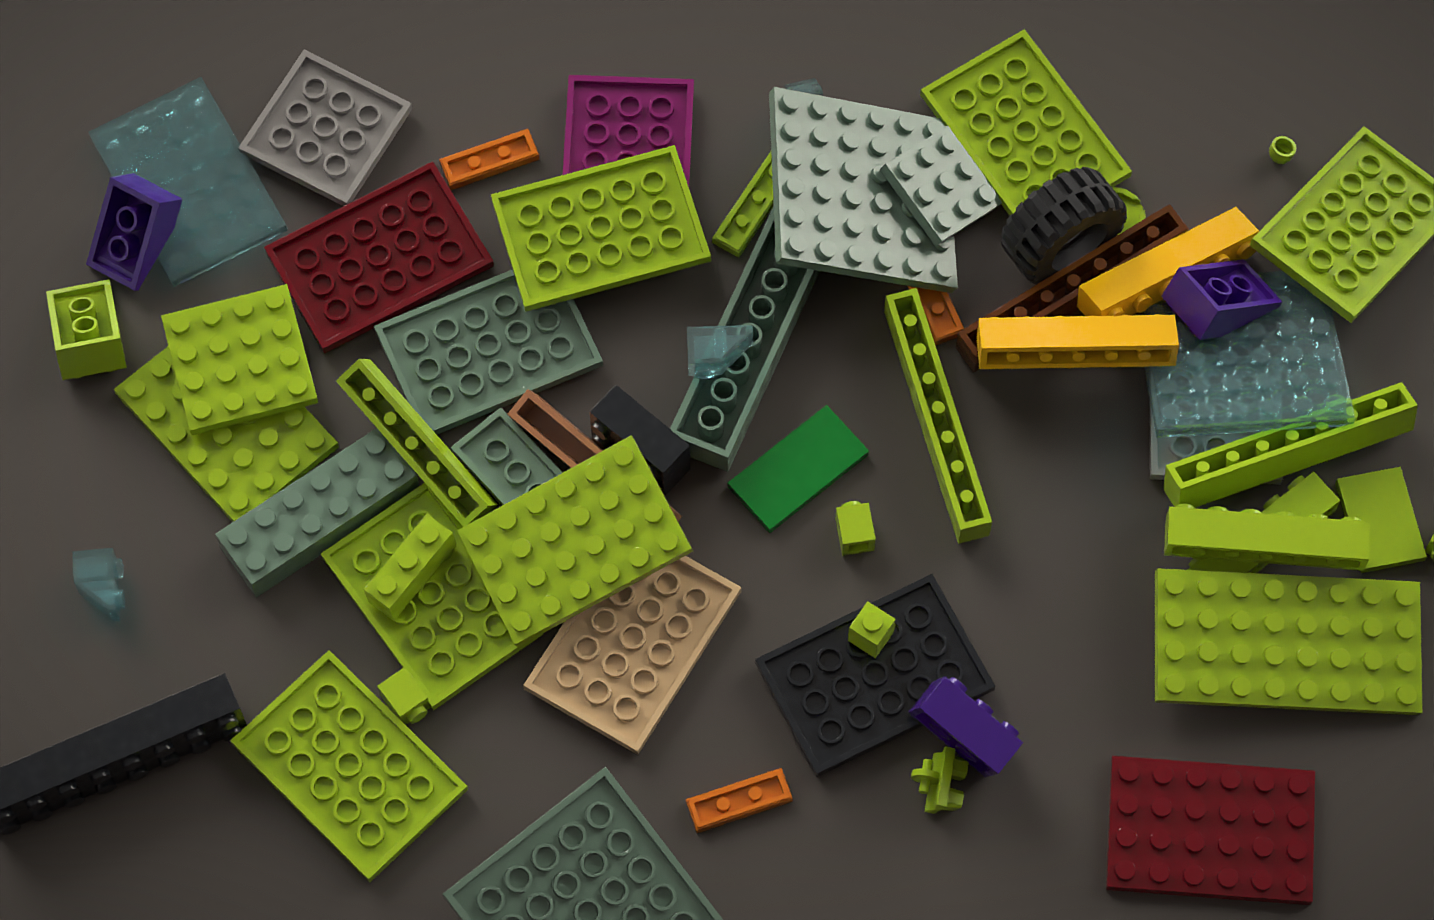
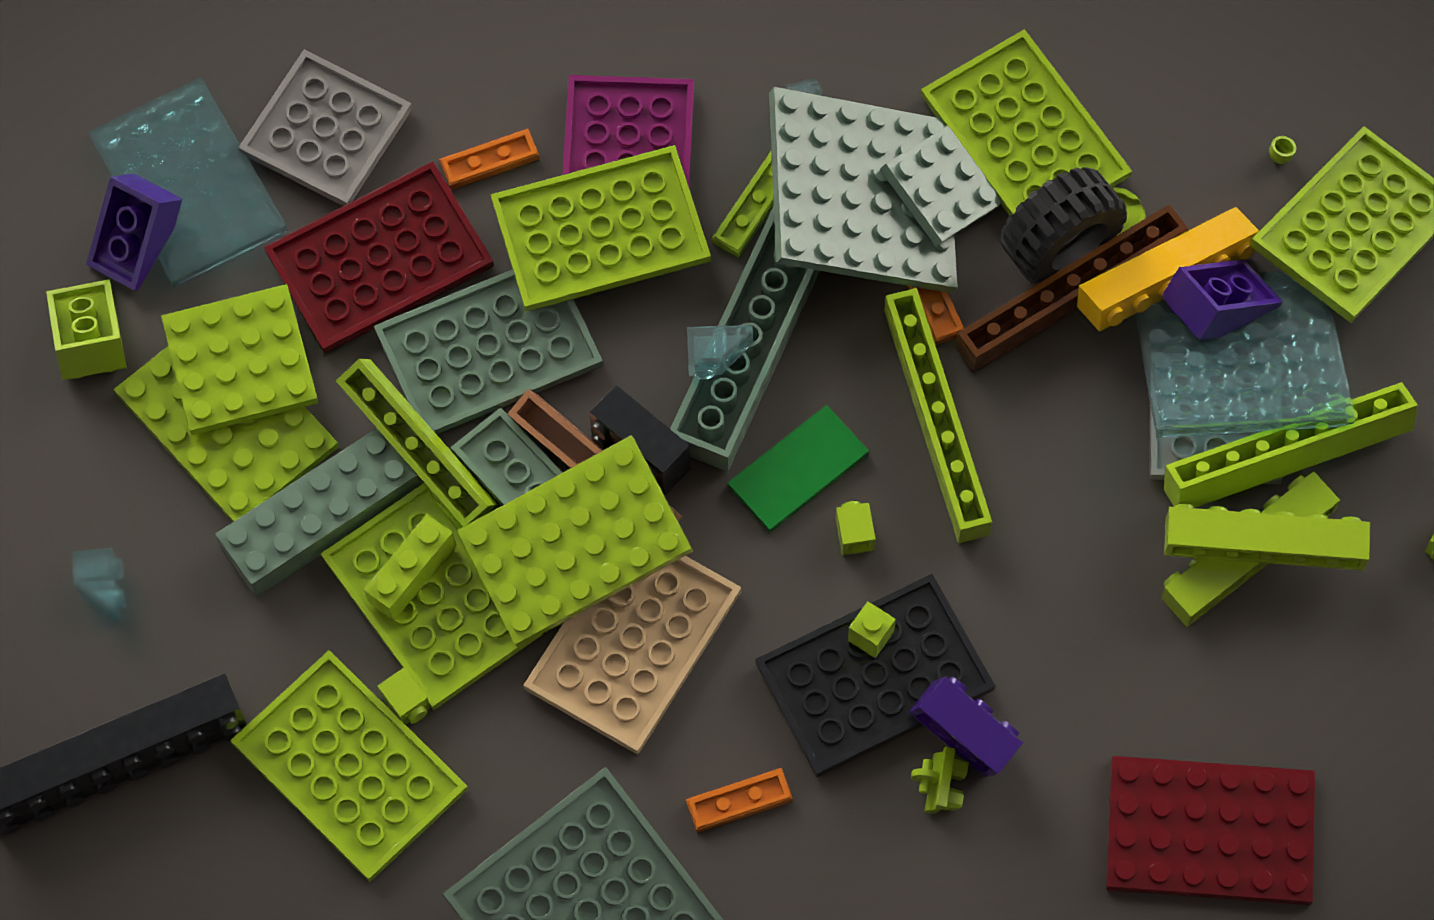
(1077, 341): yellow brick -> none
(1287, 642): lime plate -> none
(1385, 503): lime tile -> none

